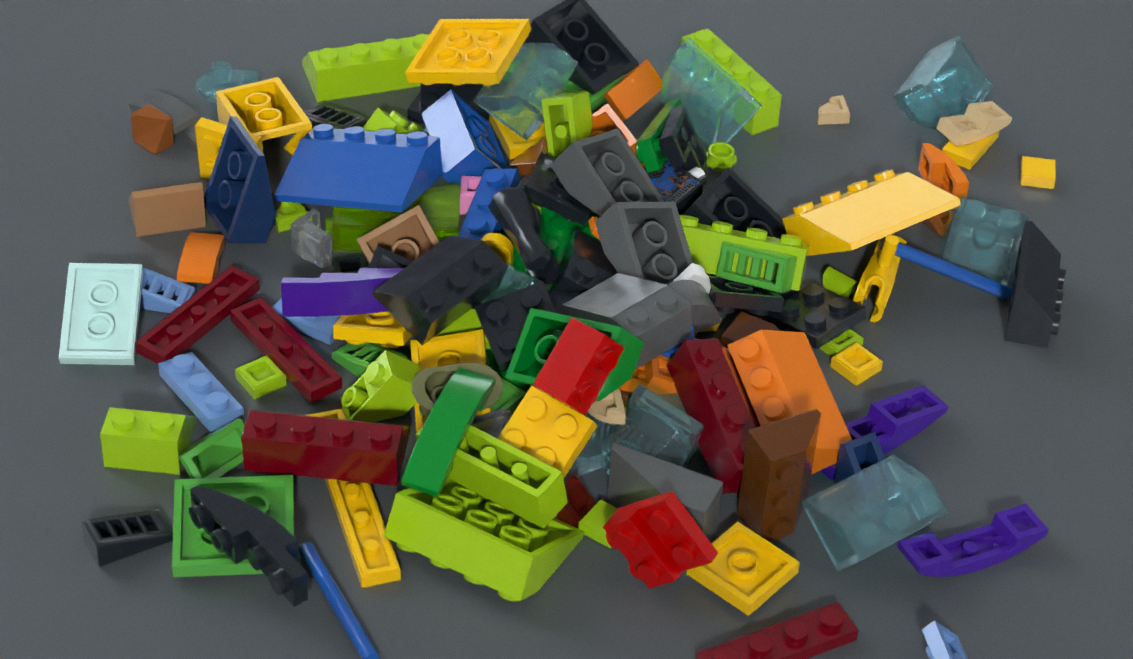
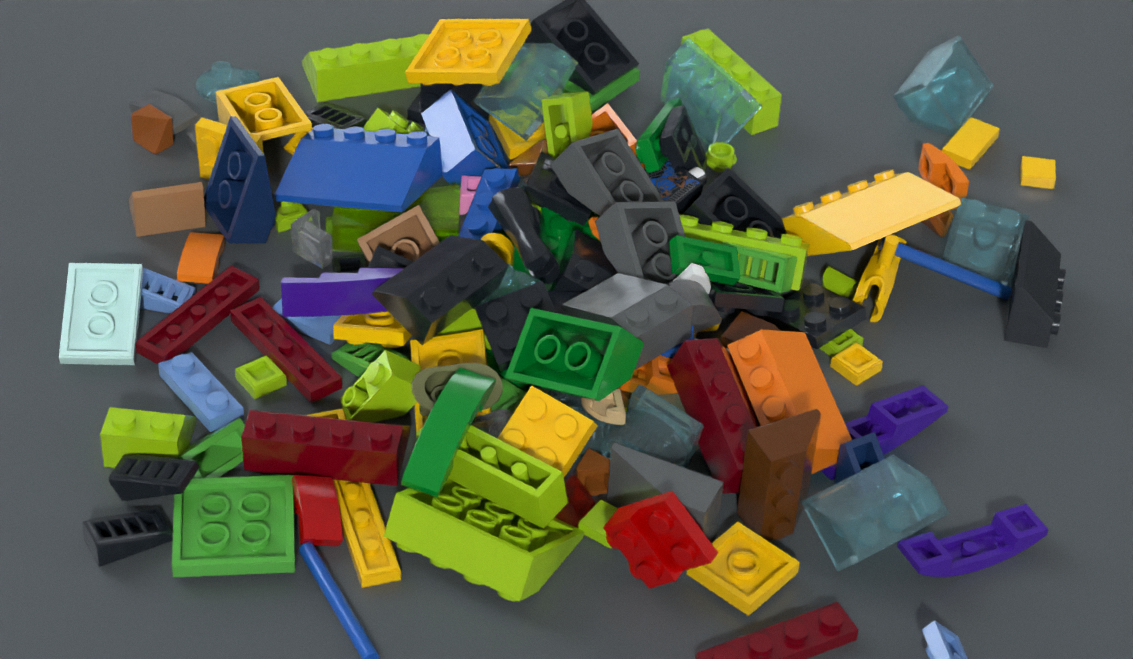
(150, 476): none -> black slope
(251, 535): black slope -> none
(317, 510): none -> red slope
(578, 366): red brick -> none
(594, 472): none -> dark orange slope
(634, 90): orange slope -> none
(717, 259): none -> green plate
(834, 111): tan tile -> none
(976, 124): tan slope -> none

